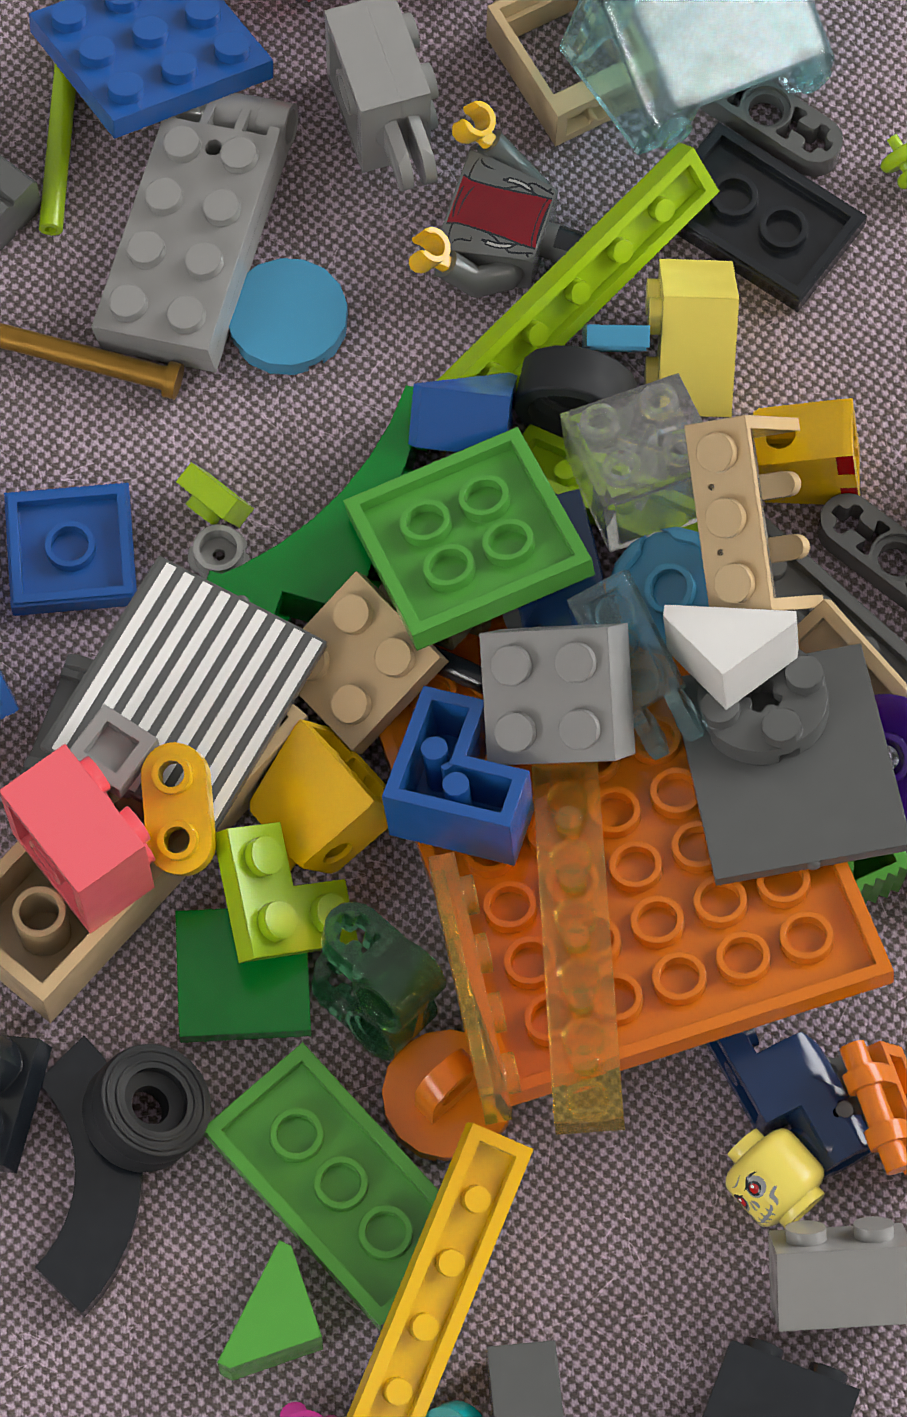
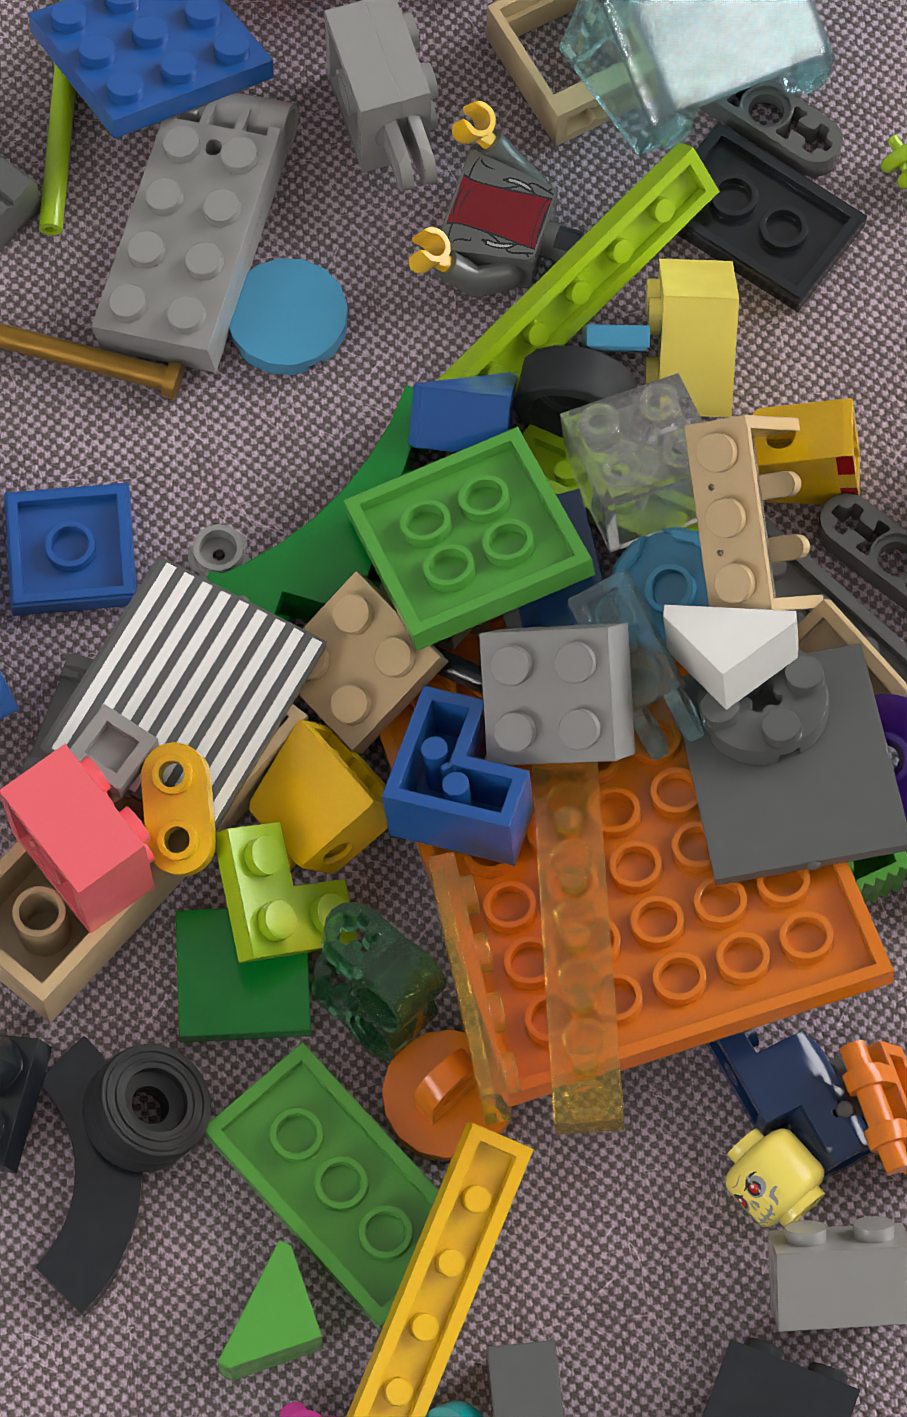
(212, 498): lime plate -> none

